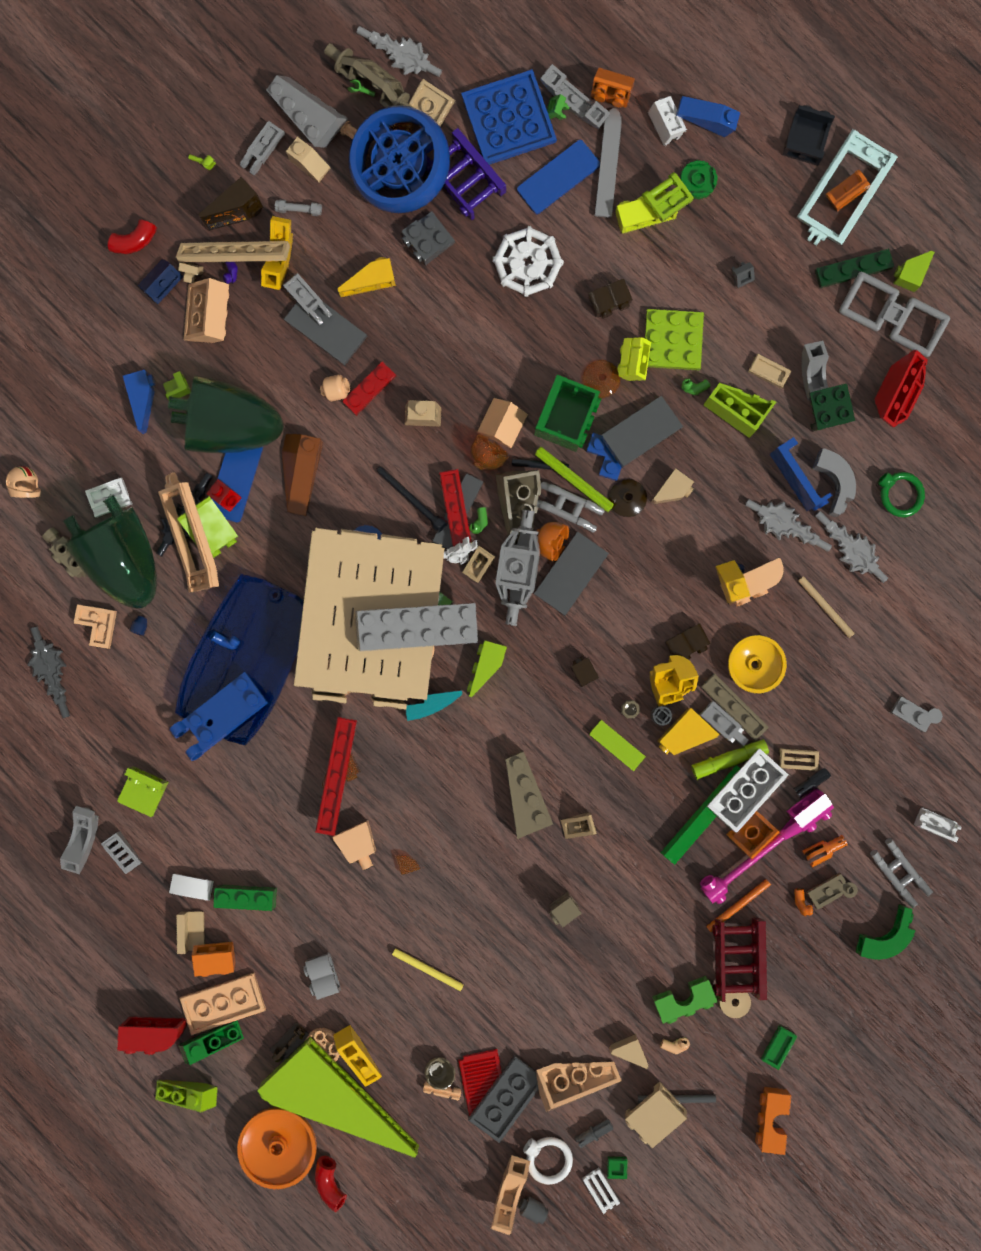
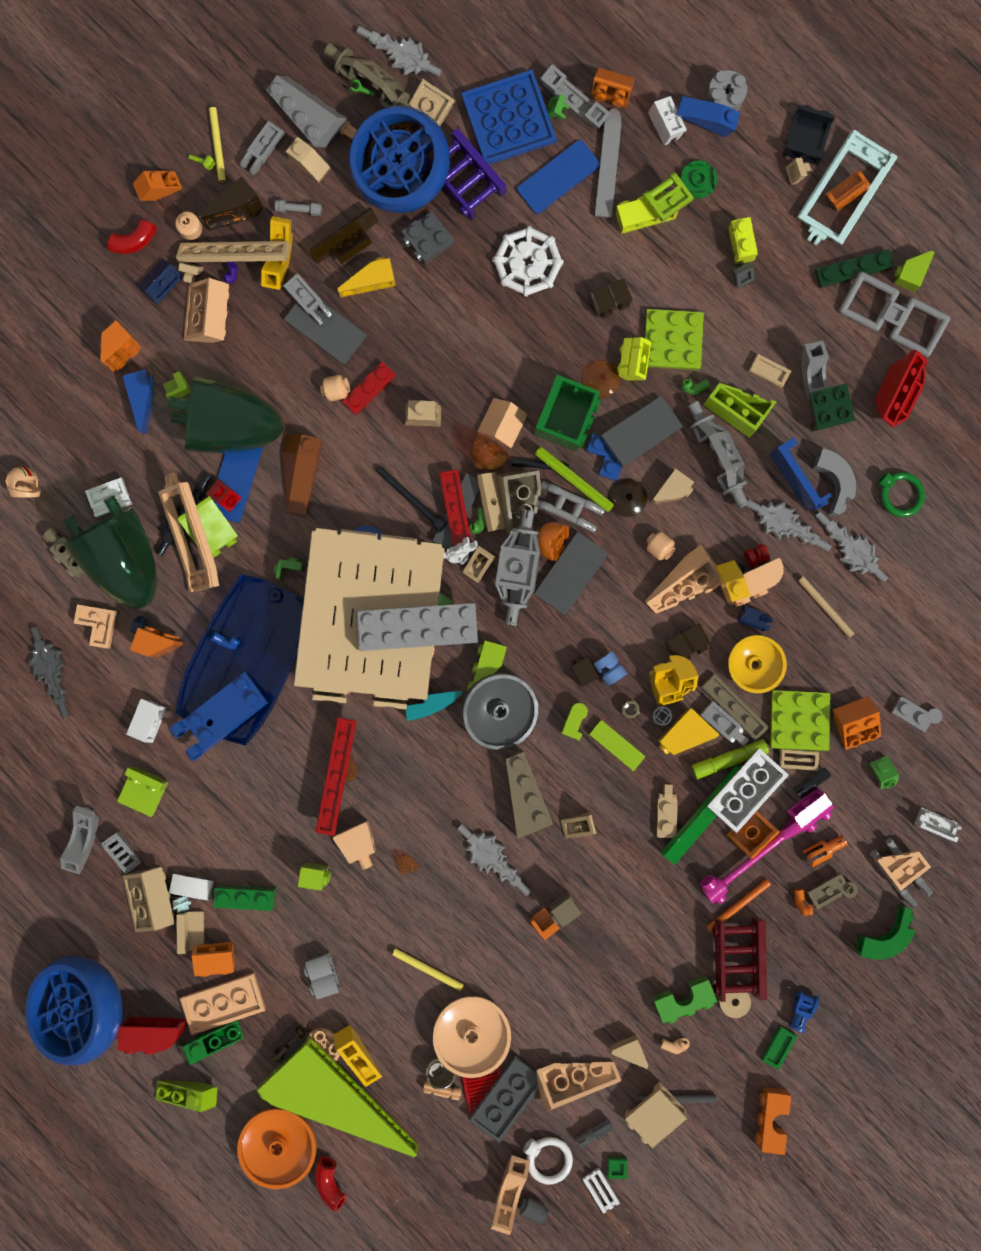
(73, 1010): none -> blue wheel
(117, 346): none -> orange slope
(146, 721): none -> white hinge
(148, 899): none -> tan slope
(152, 643): none -> orange slope
(156, 185): none -> orange slope
(181, 904): none -> light aqua plate
(188, 225): none -> light nougat head
(217, 145): none -> light yellow bar
(291, 564): none -> bright green bracket
(314, 876): none -> lime brick
(346, 240): none -> dark brown bracket
(471, 1036): none -> light nougat dish
(488, 855): none -> light grey piece
(491, 501): none -> tan tile
(499, 711): none -> dark grey dish
(544, 924): none -> orange panel
(576, 714): none -> lime leg
(610, 668): none -> medium blue wheel
(660, 546): none -> light nougat head
(666, 813): none -> tan hinge
(690, 577): none -> light nougat wedge
(726, 450): none -> light grey plate
(727, 89): none -> light grey brick
(742, 240): none -> neon yellow brick
(752, 618): none -> dark blue piece
(757, 555): none -> red wheel
(797, 170): none -> tan tile
(800, 720): none -> lime plate
(803, 1010): none -> blue connector
(857, 722): none -> orange slope
(885, 772): none -> bright green bracket
(903, 867): none -> light nougat wing

